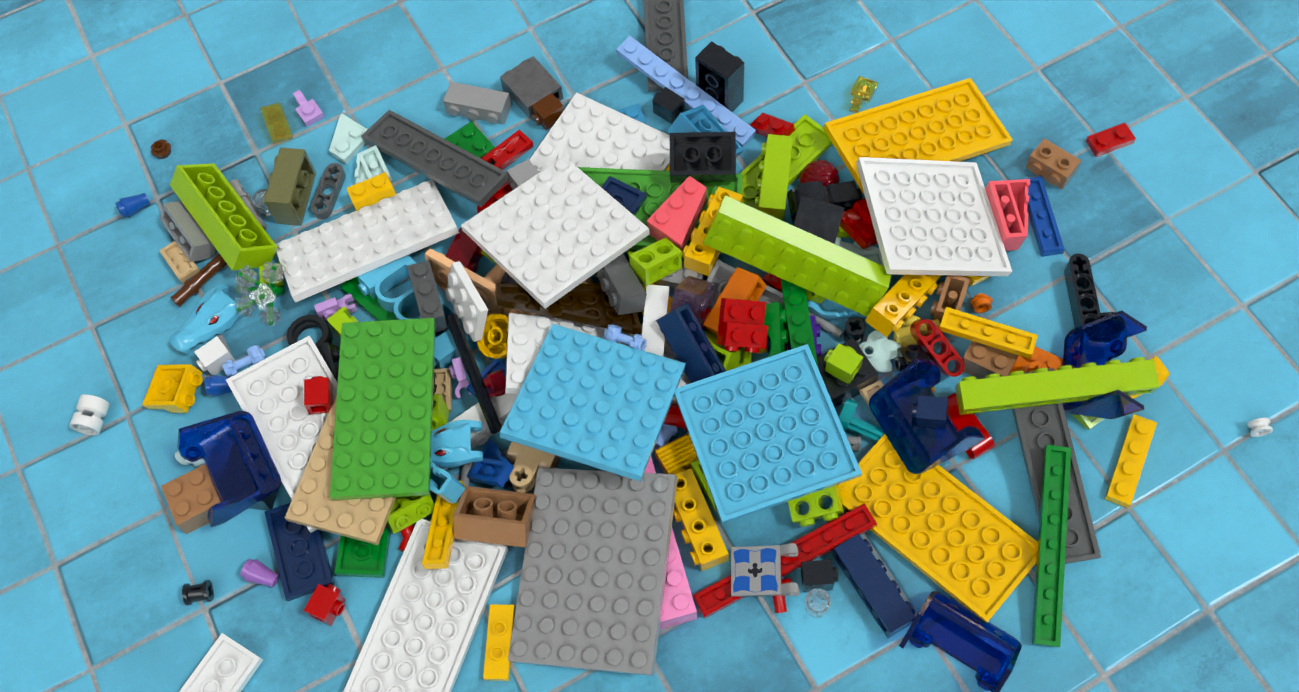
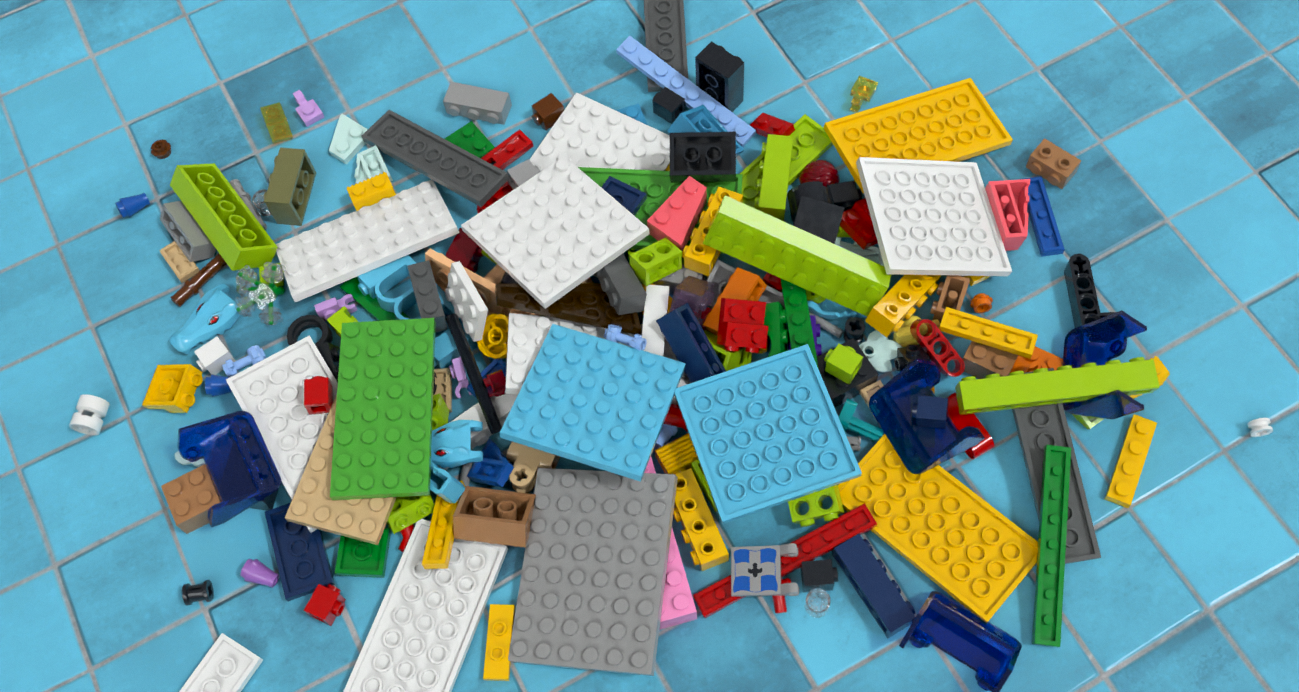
(330, 199): dark grey beam -> none
(529, 84): flat silver brick -> none
(1110, 139): red plate -> none

